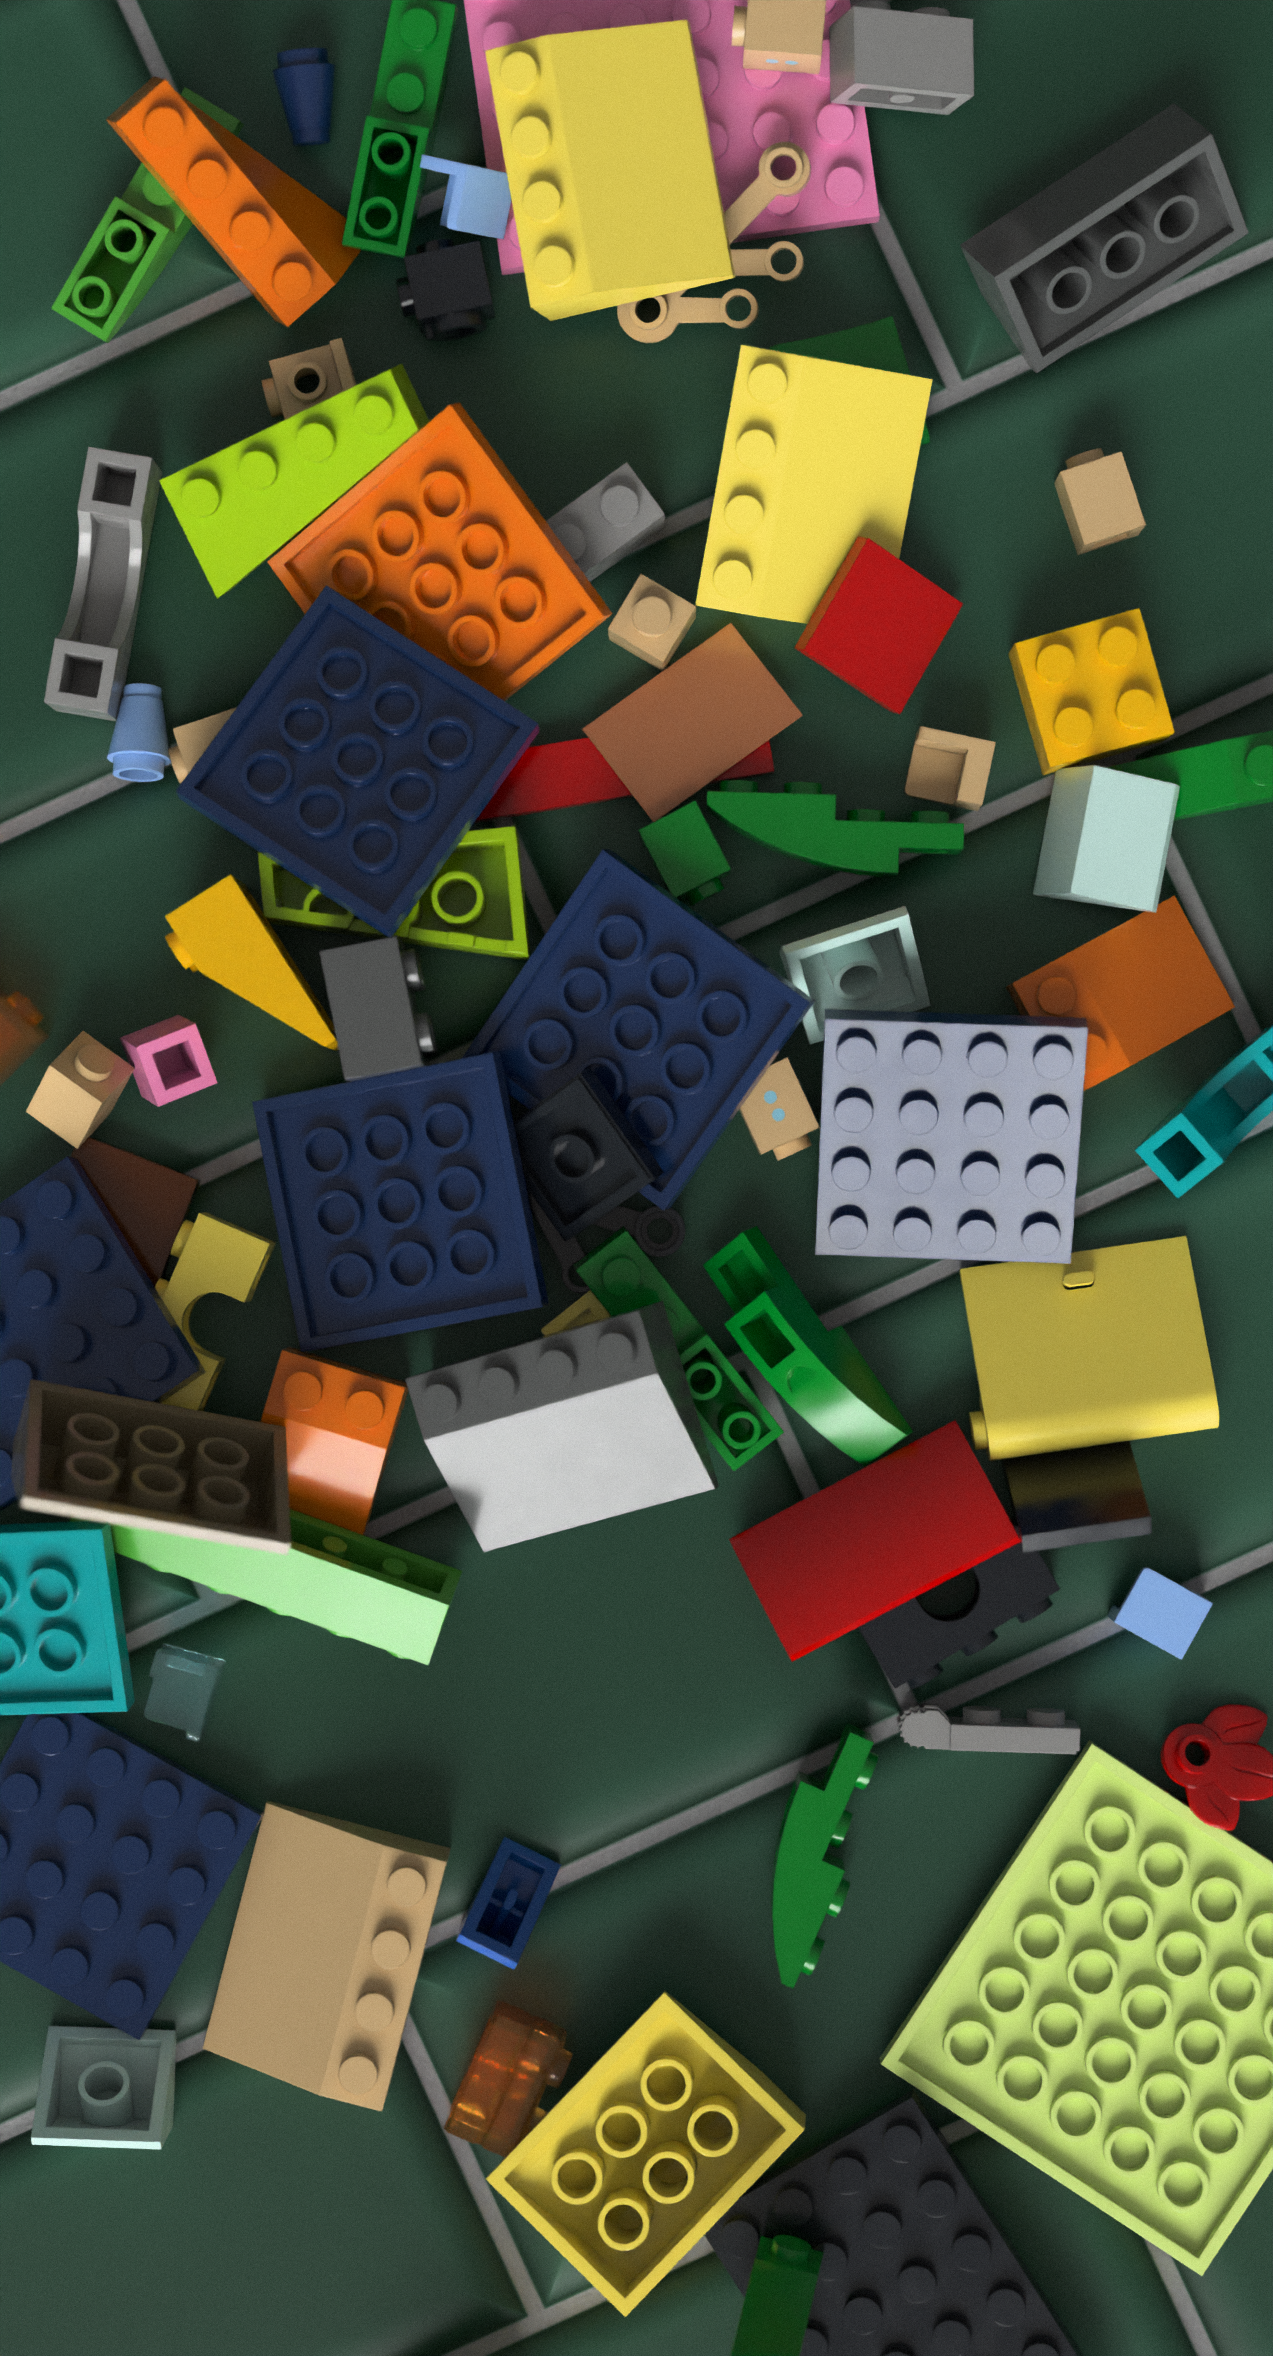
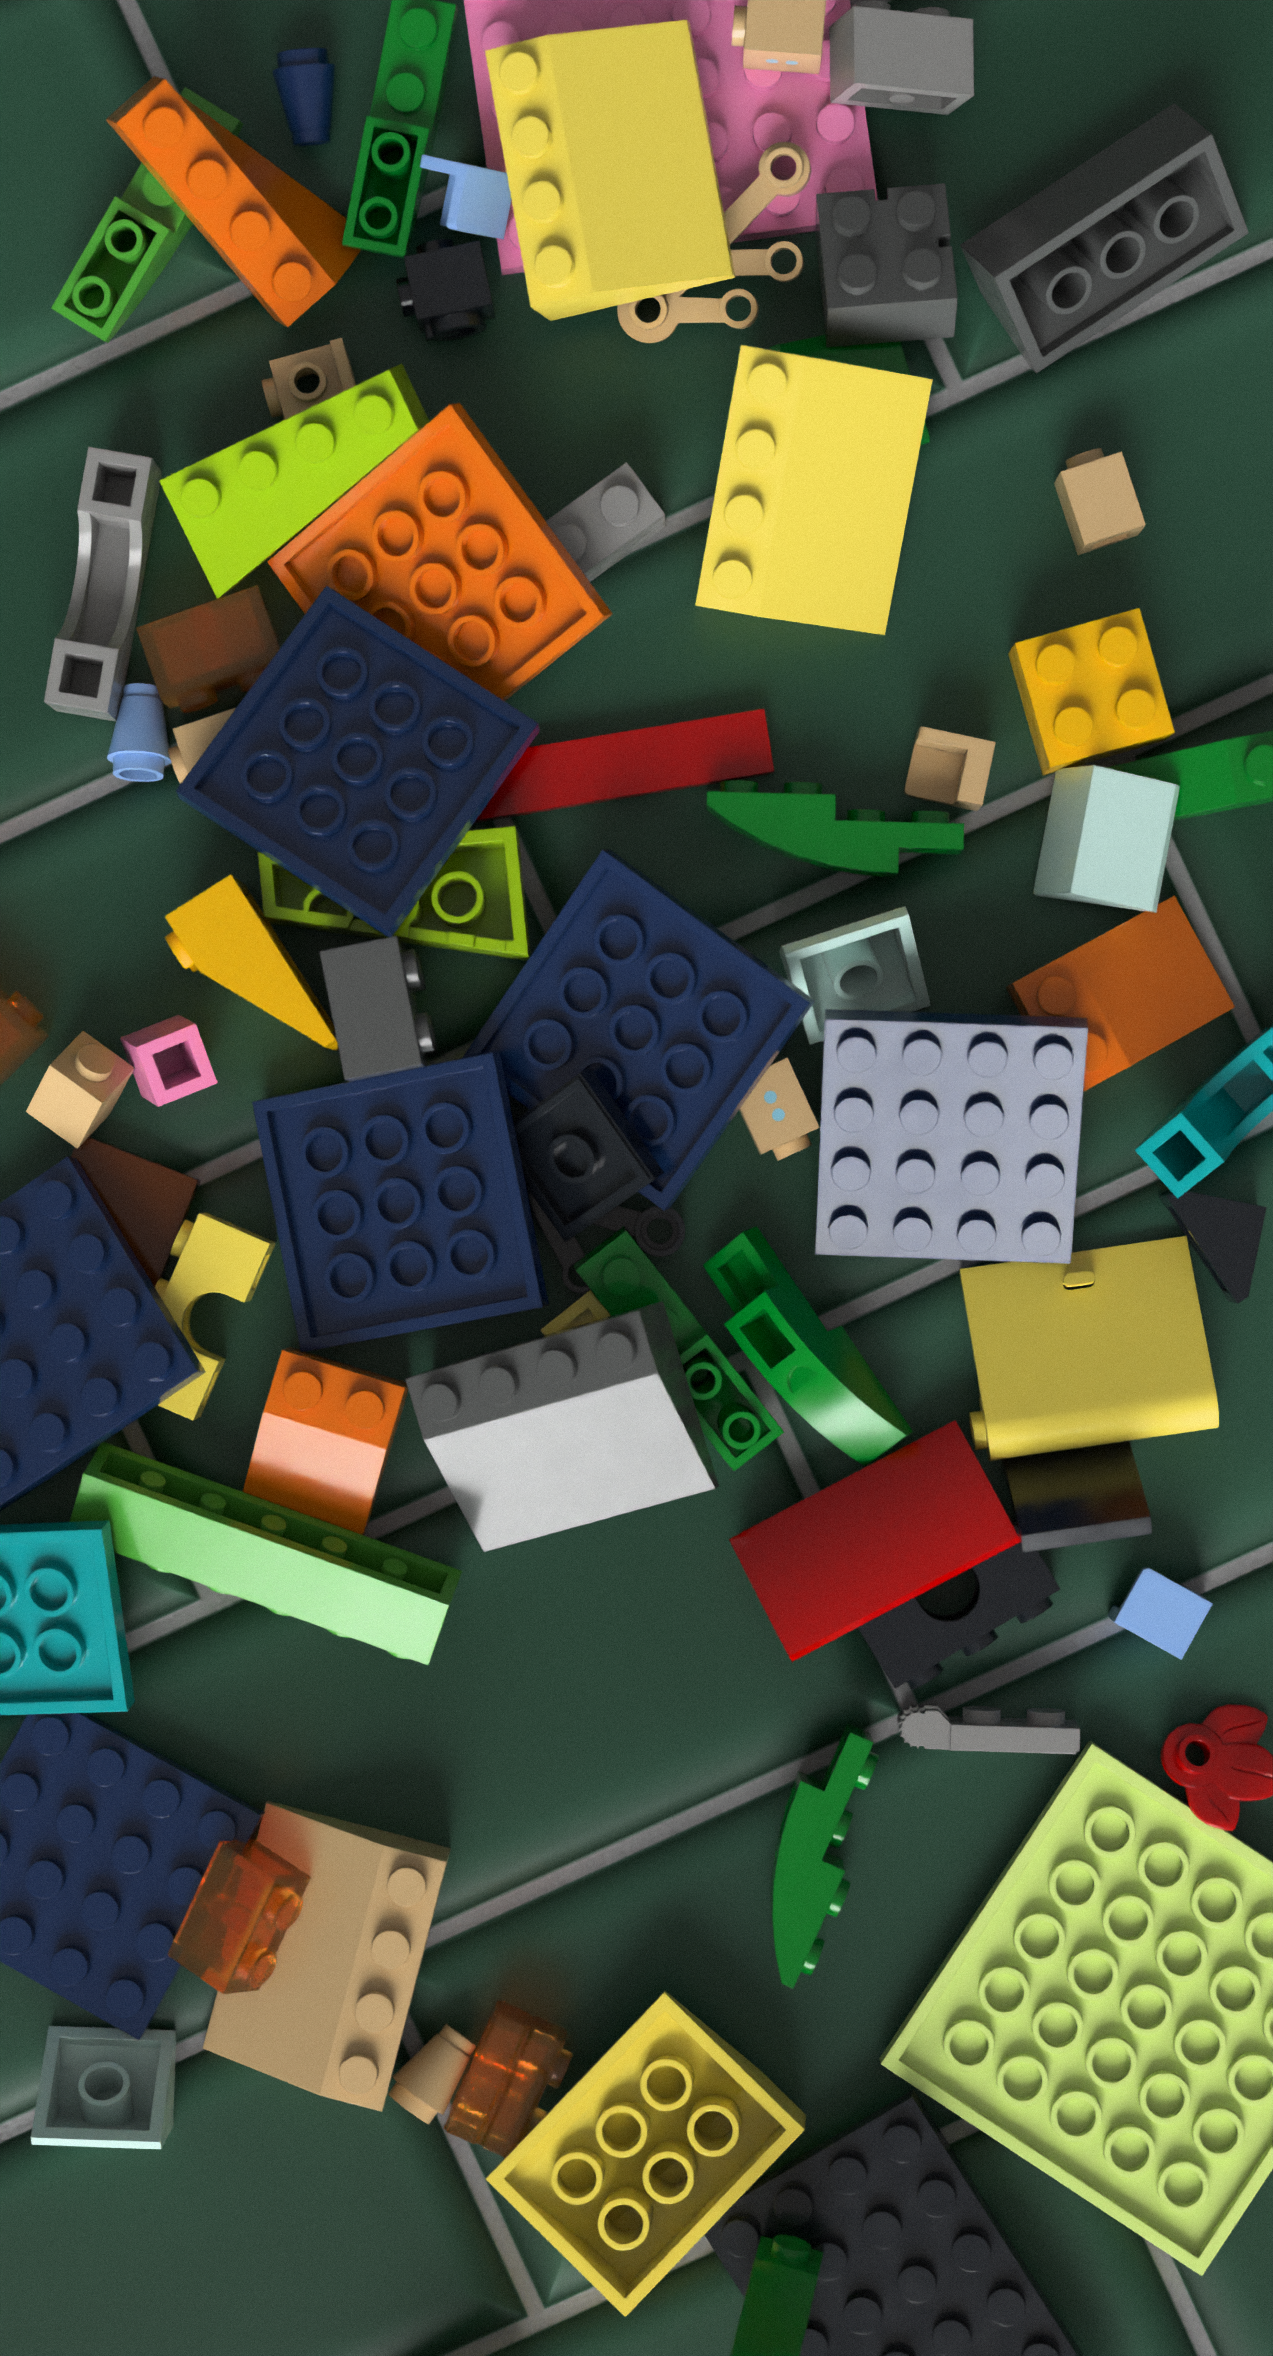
(152, 1467): dark tan slope -> none
(183, 1689): clear light blue panel -> none
(210, 648): none -> clear orange brick
(239, 1916): none -> clear orange brick
(432, 2074): none -> tan cone
(508, 1903): blue slope -> none
(652, 622): tan brick -> none
(686, 854): green brick -> none
(692, 722): nougat sticker -> none
(878, 625): red tile -> none
(886, 265): none -> dark grey piece
(1222, 1235): none -> black slope

